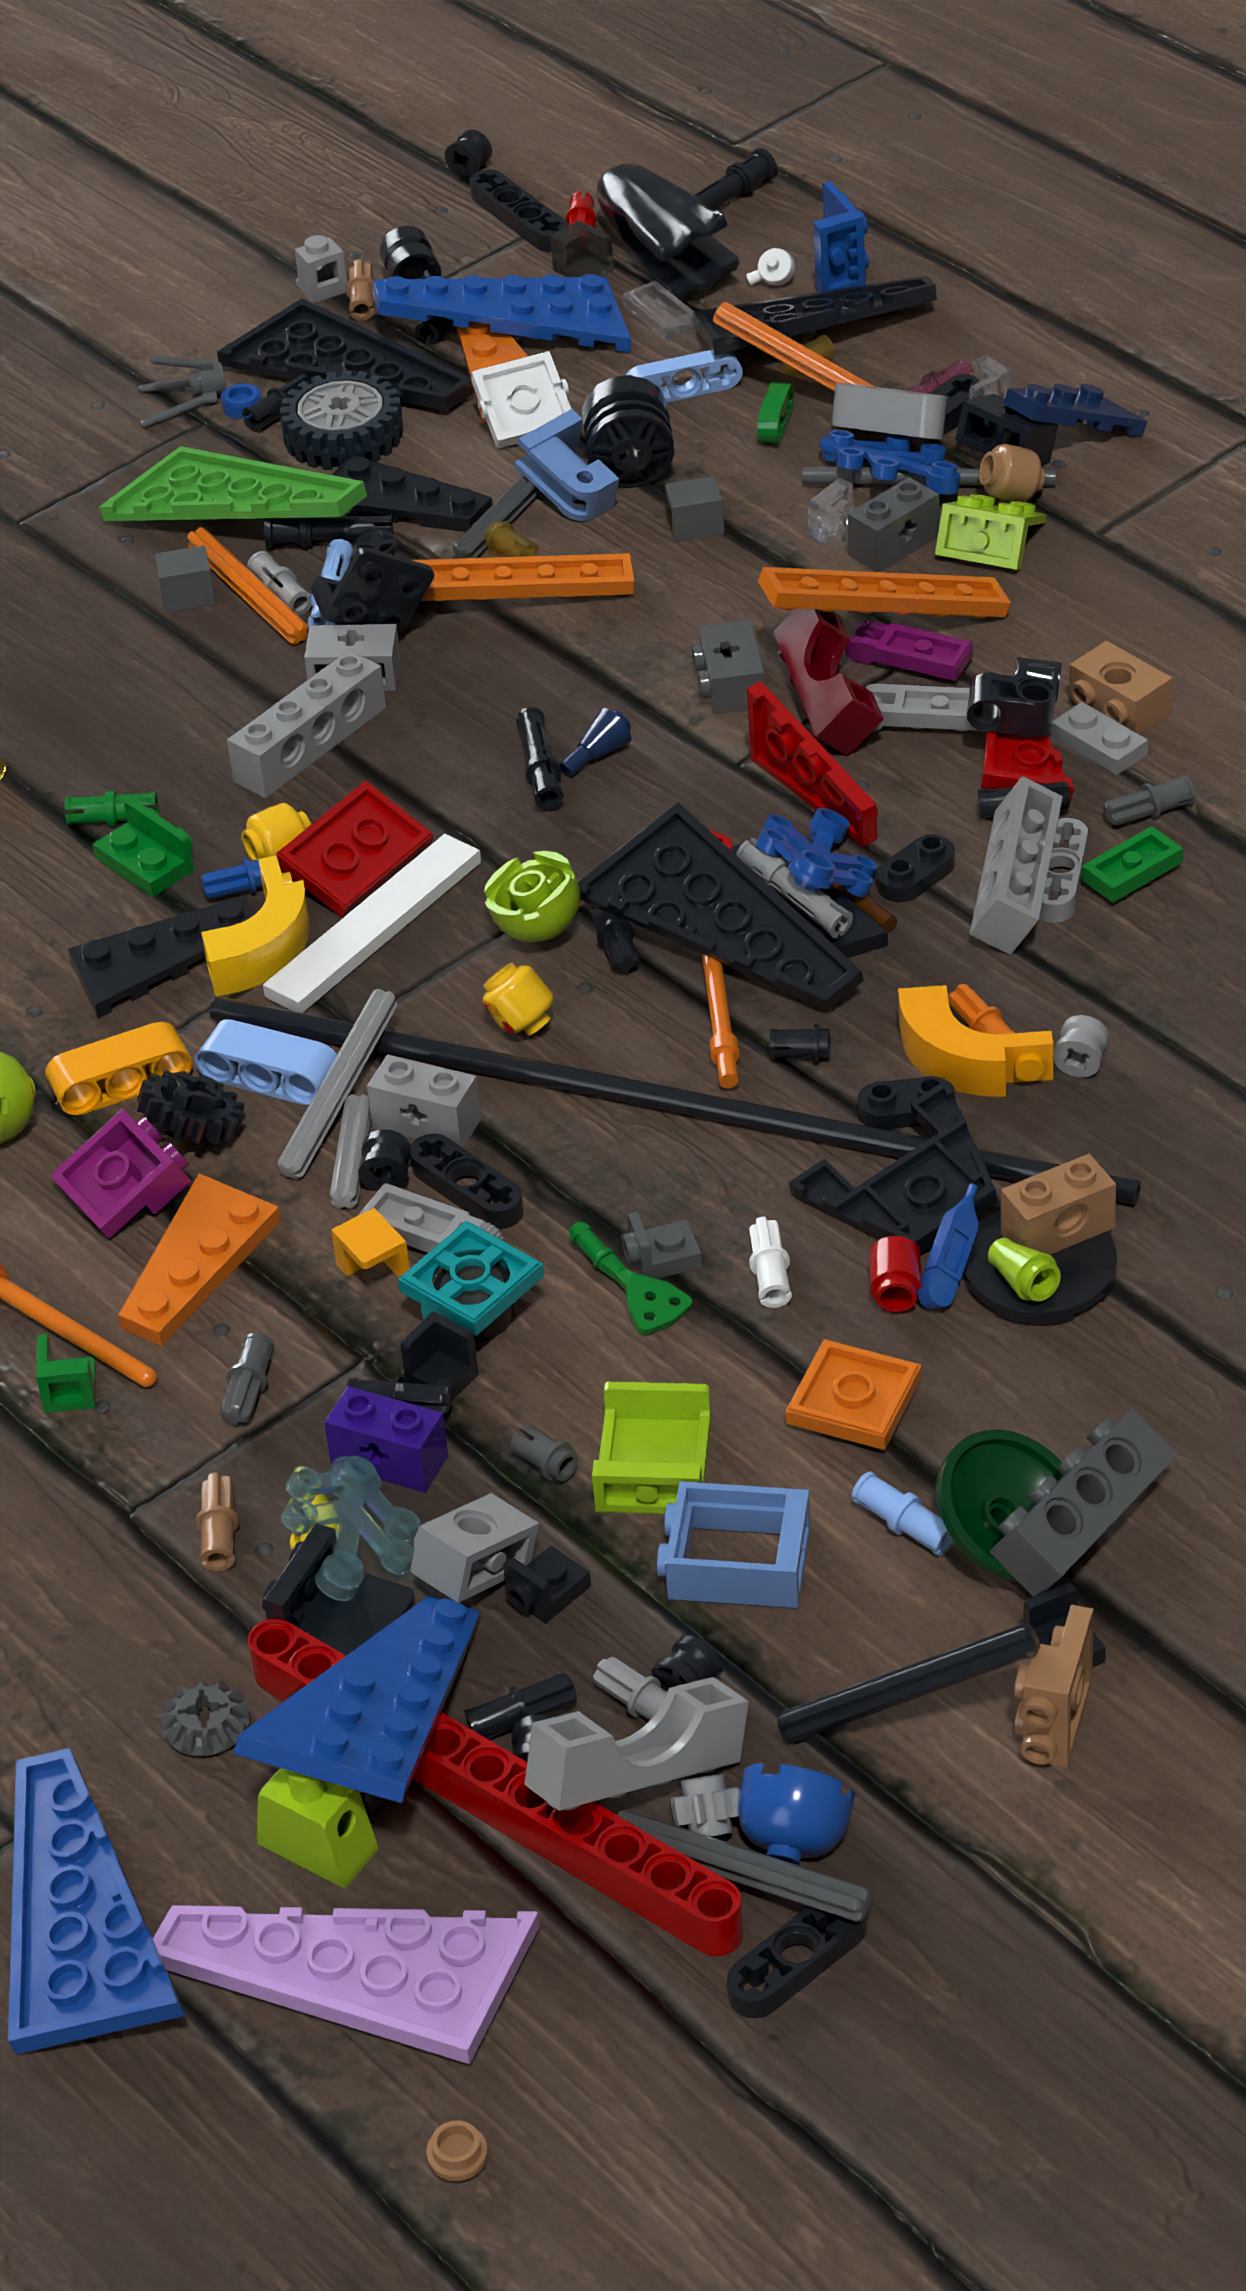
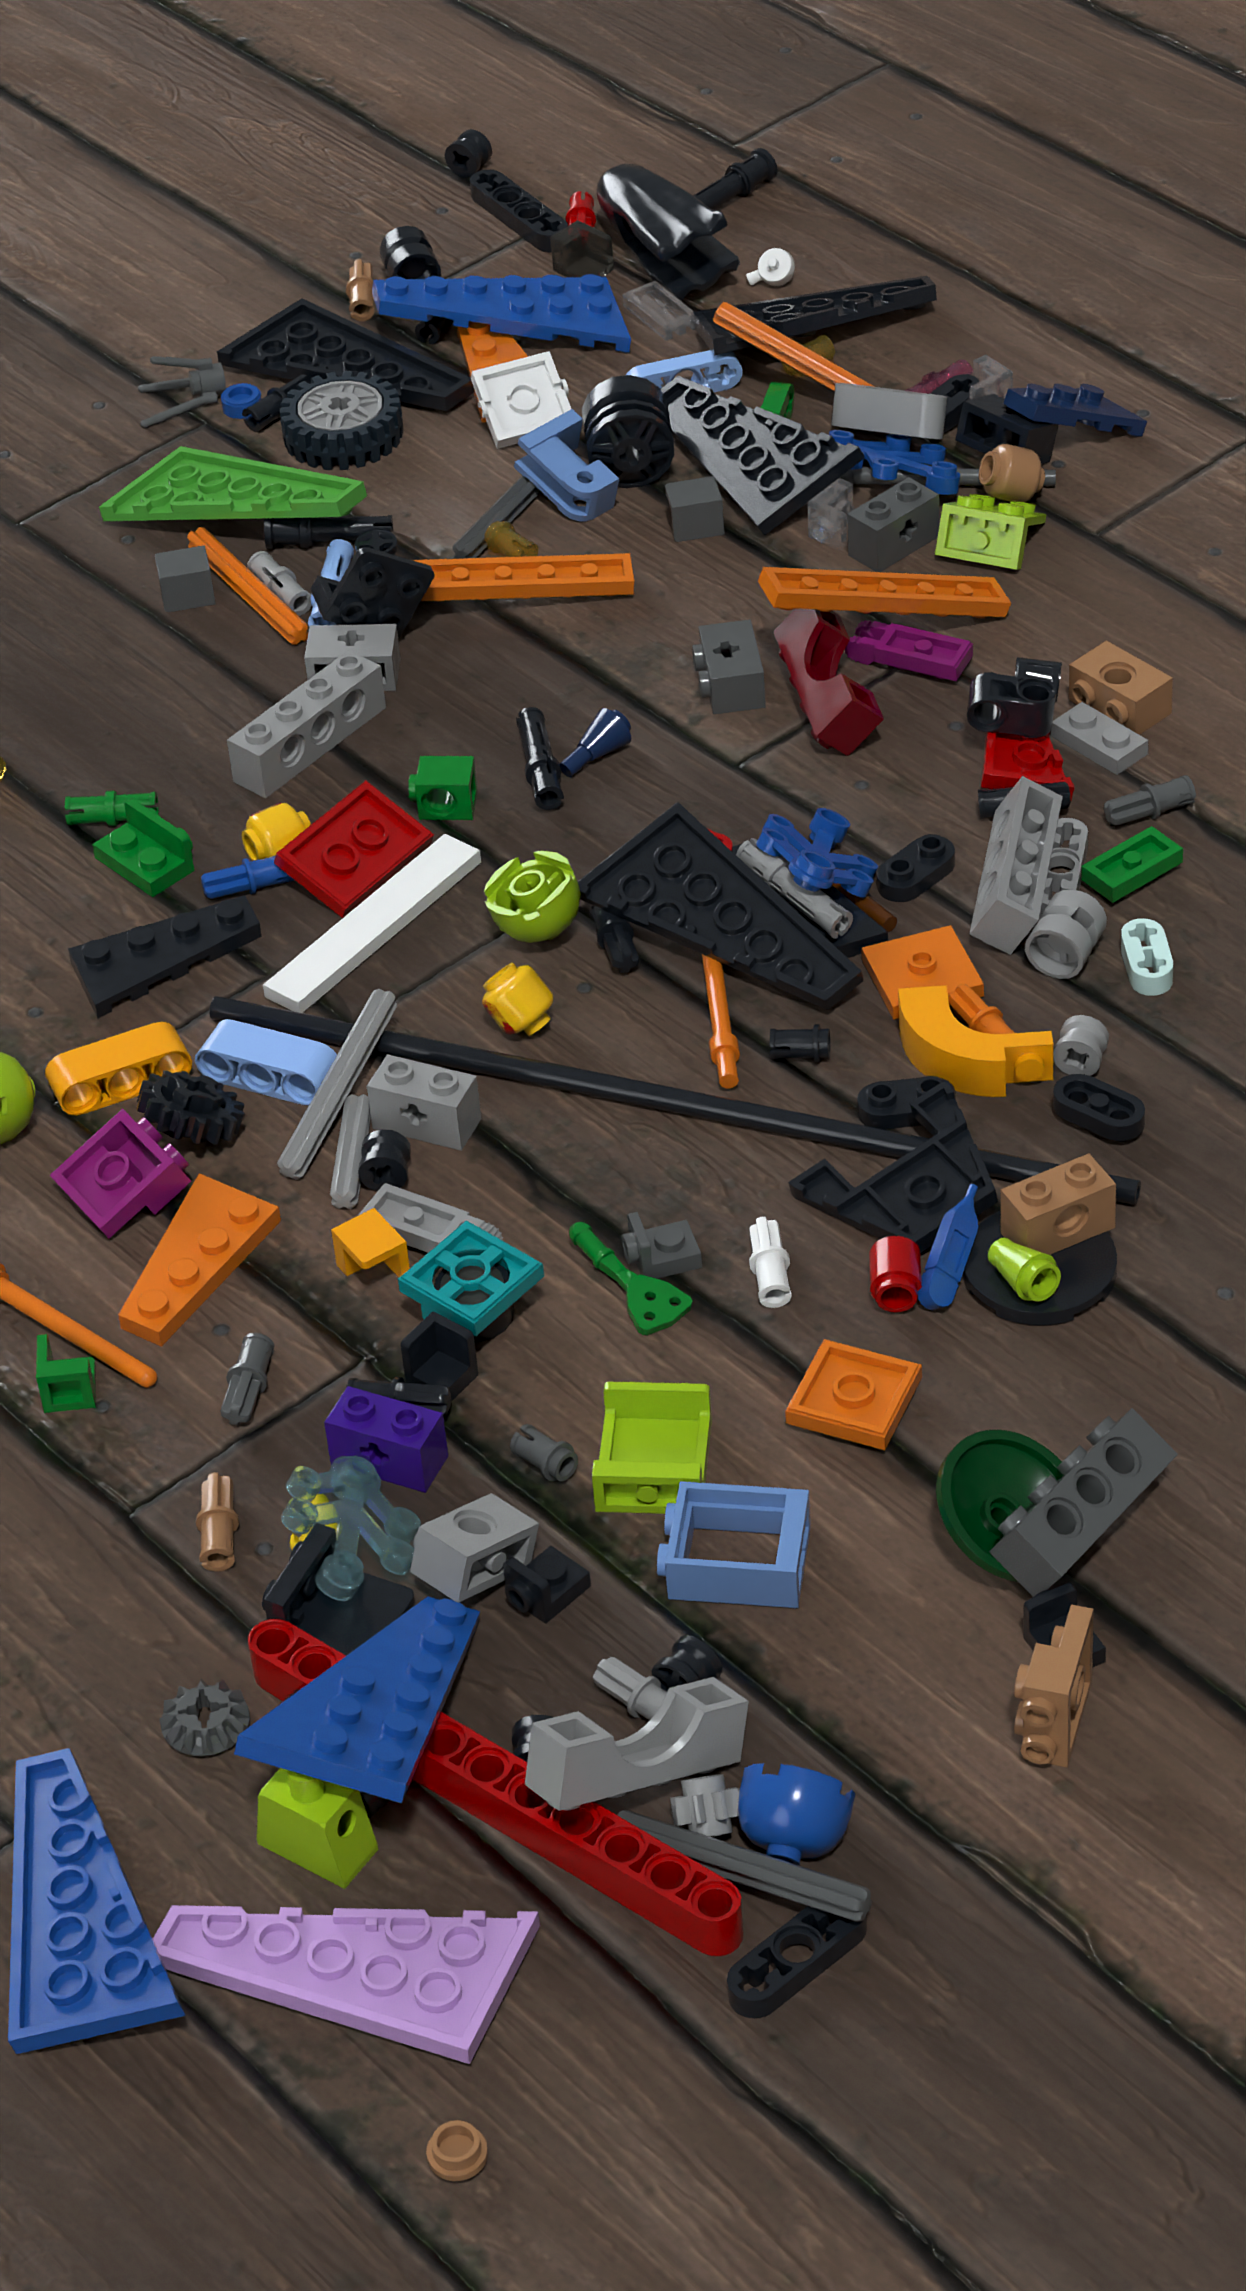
(265, 943): yellow arch -> none
(319, 262): light grey brick -> none
(413, 496): black wing -> none
(444, 787): none -> green brick
(460, 1163): black beam -> none
(535, 1699): black axle -> none
(755, 455): none -> wing
(803, 766): red wing -> none
(839, 243): blue bracket -> none
(902, 1512): light blue pin -> none
(909, 1683): black axle -> none
(920, 961): none -> orange plate
(922, 706): light grey plate -> none
(1066, 934): none -> light grey wheel
(1099, 1107): none -> black plate
(1154, 955): none -> light aqua beam

